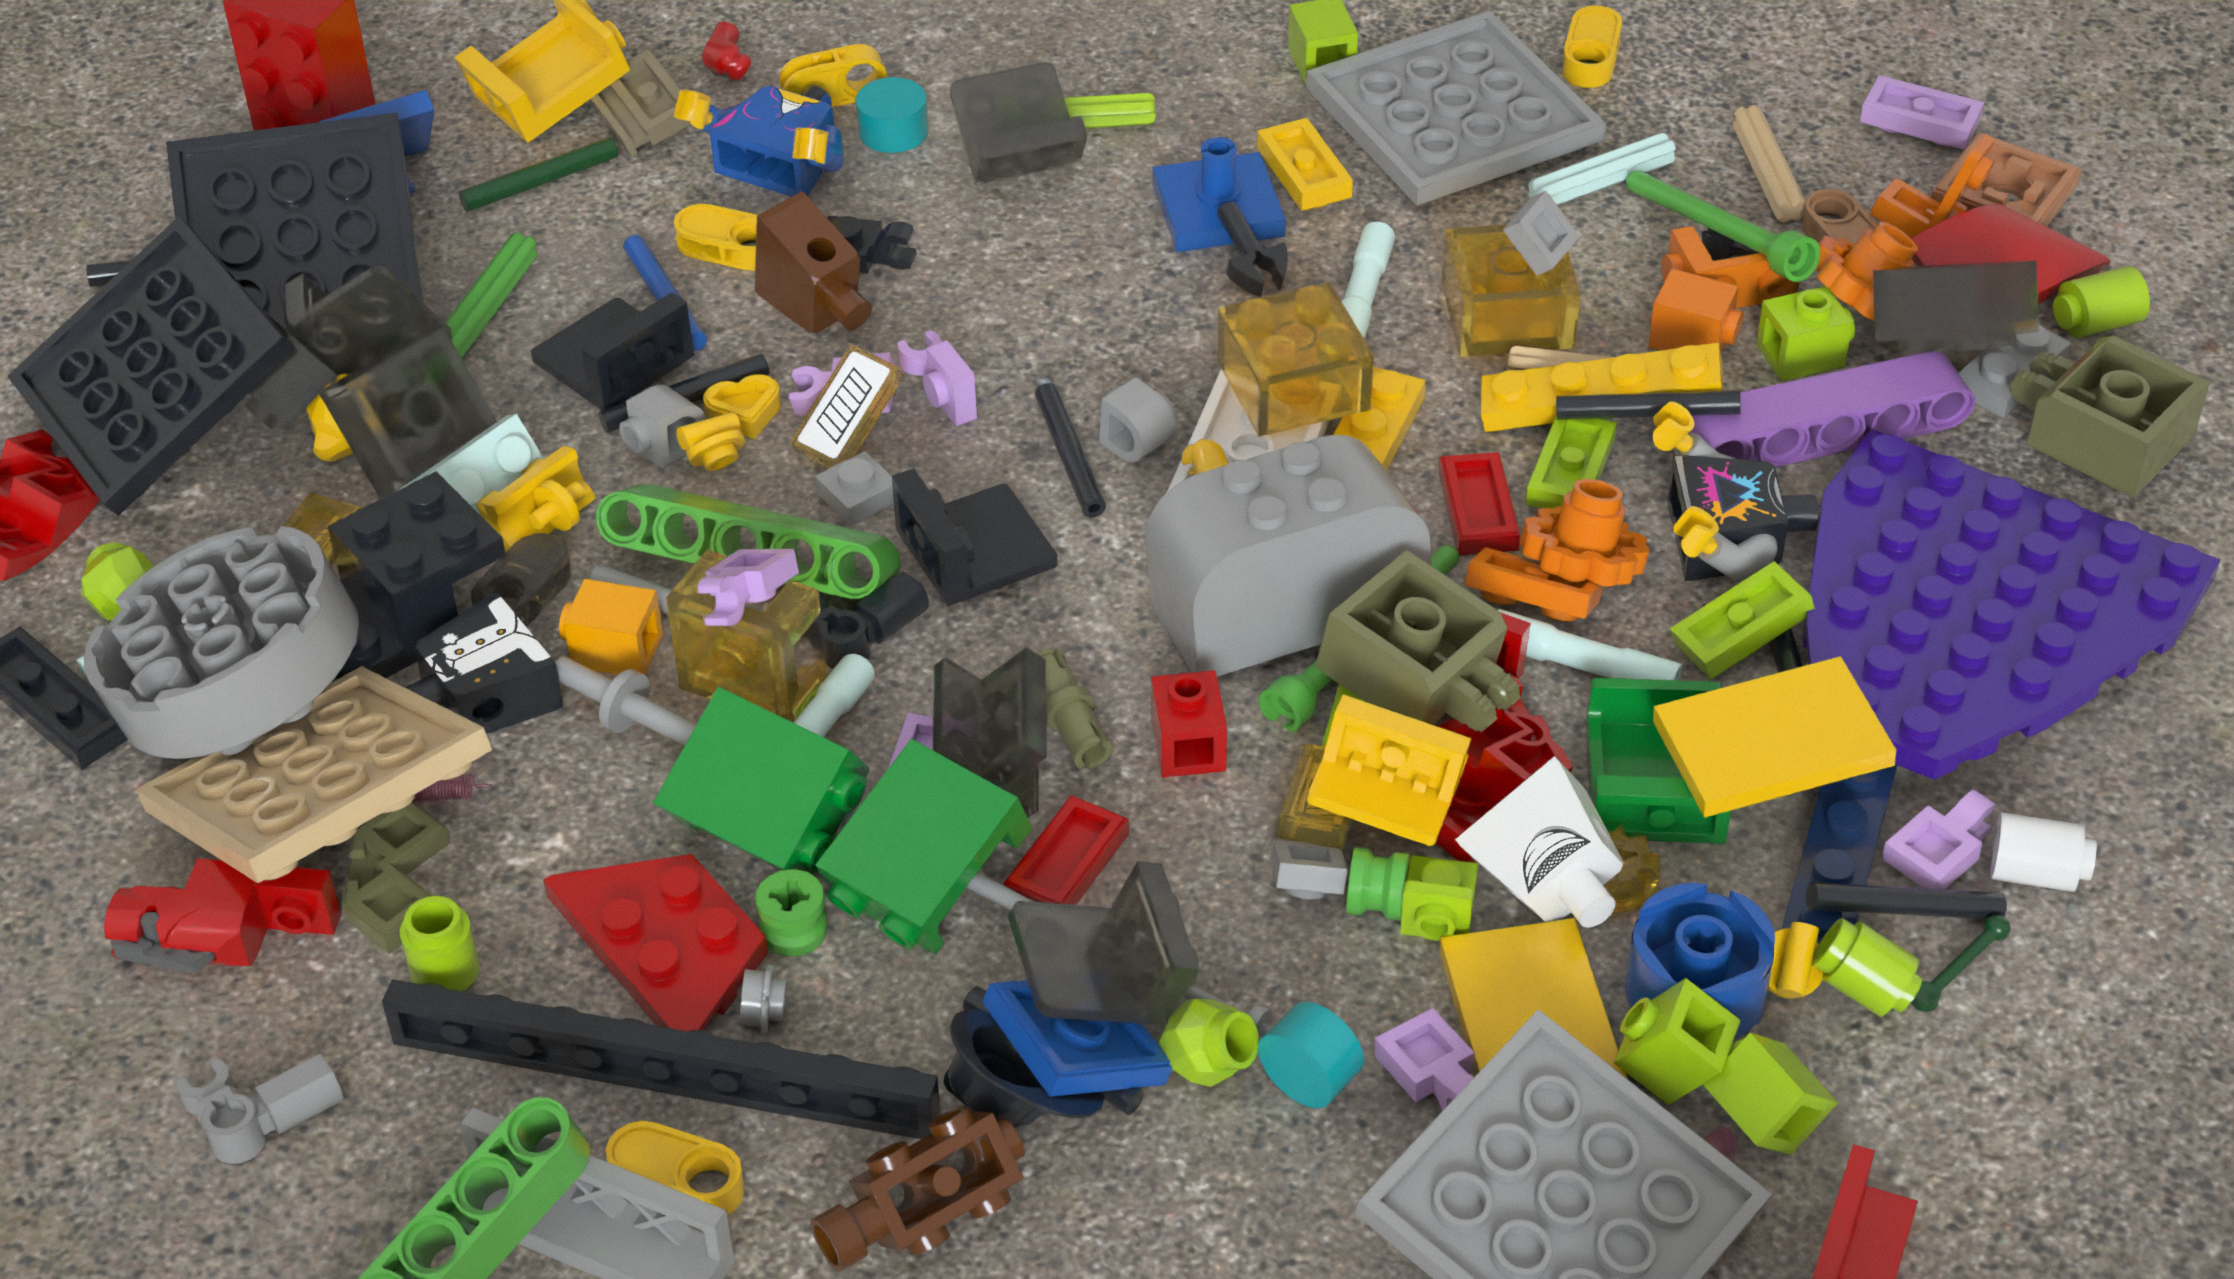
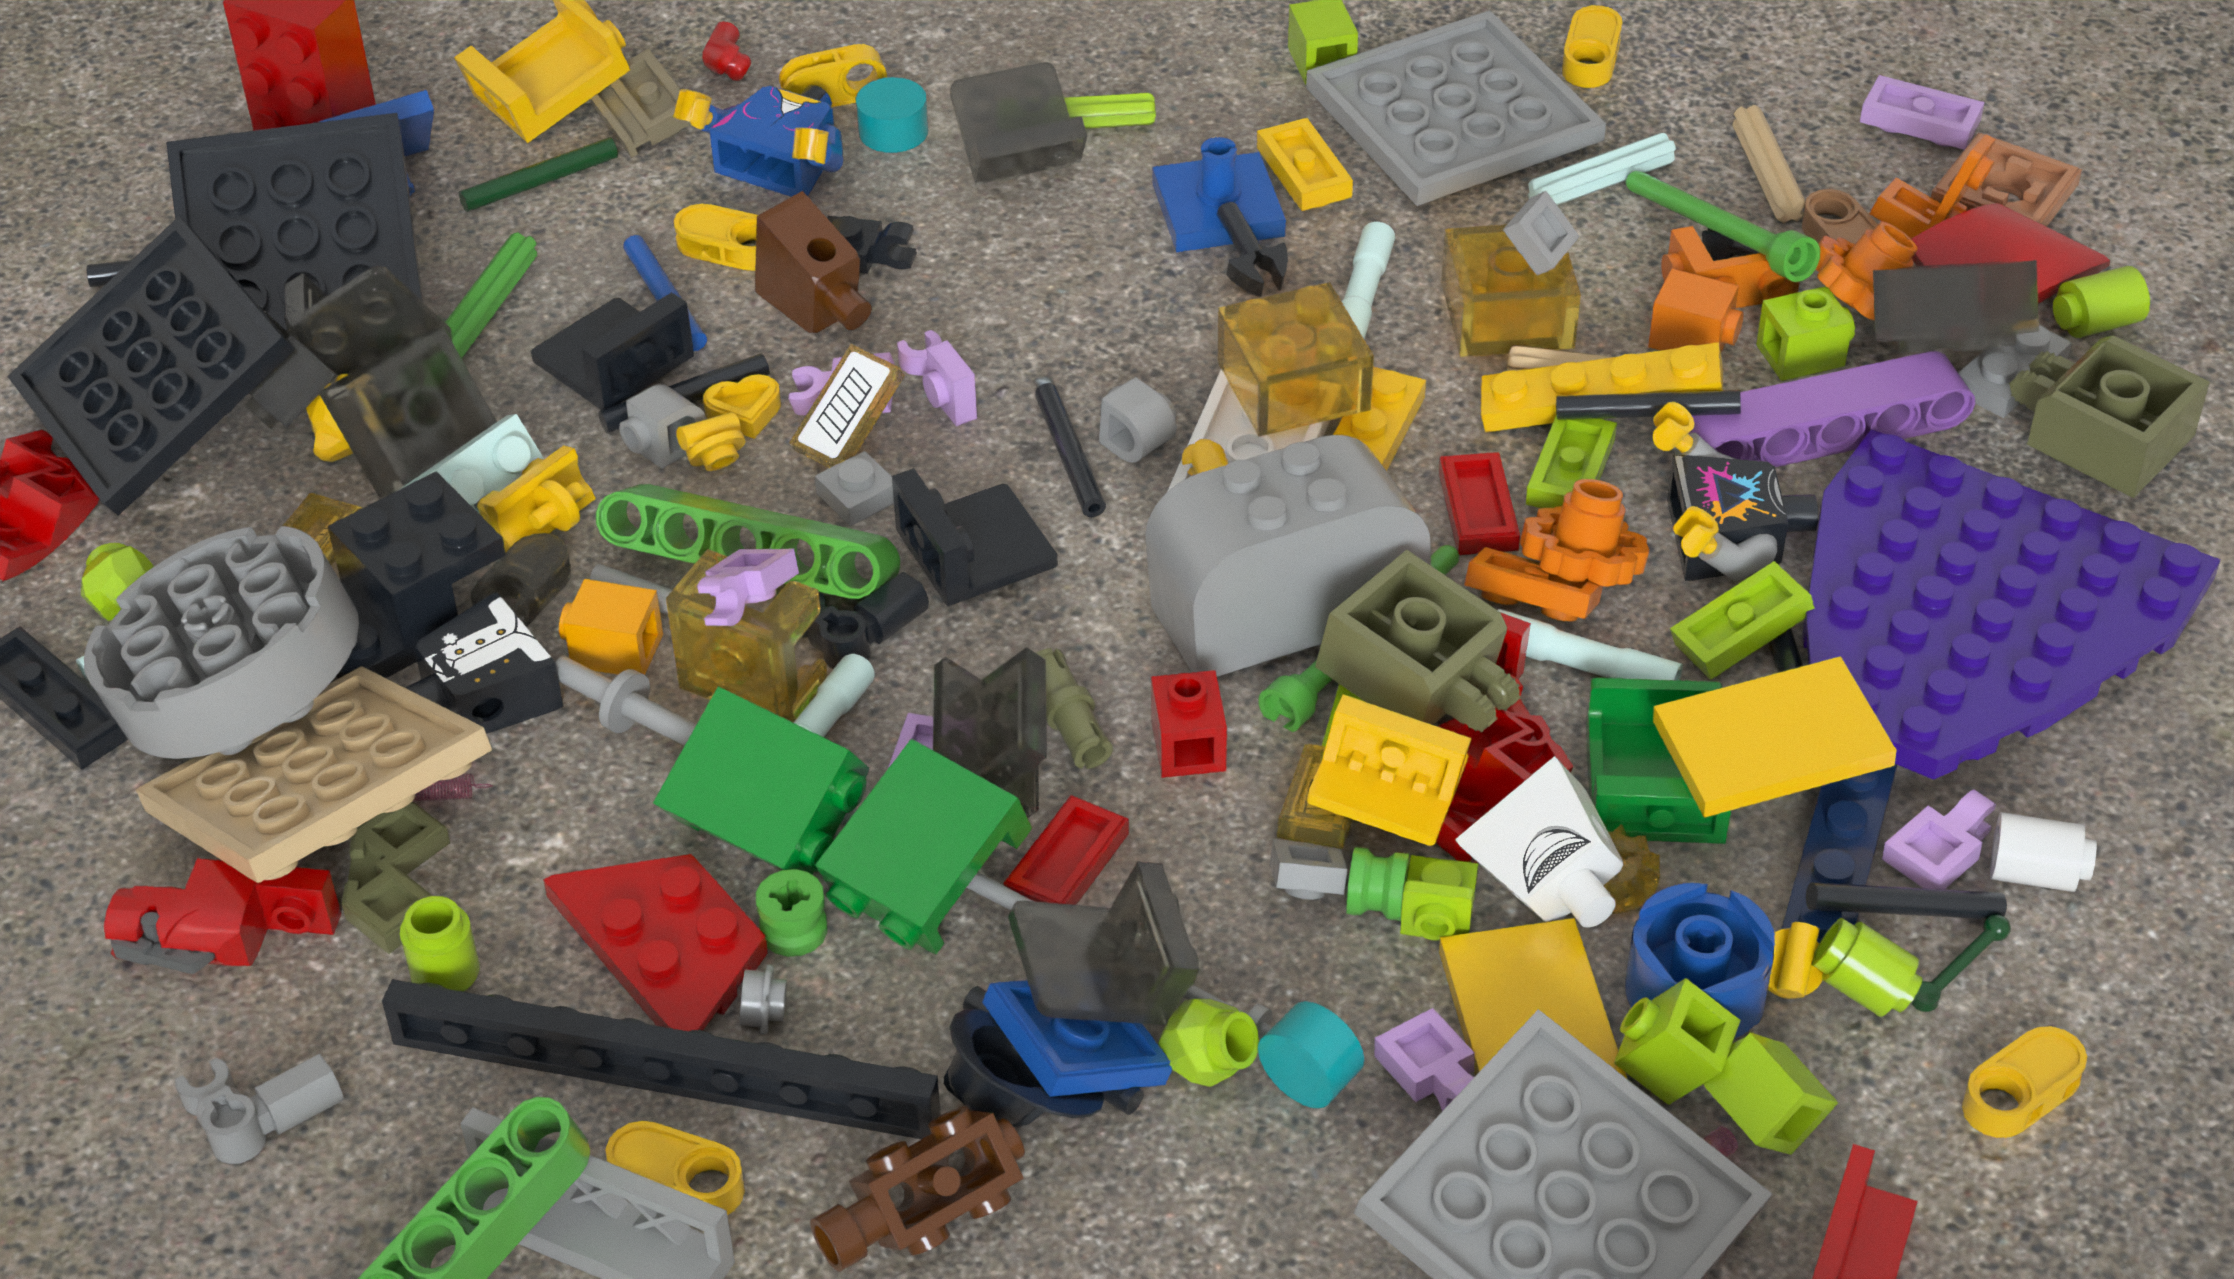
(2036, 1069): none -> yellow piece

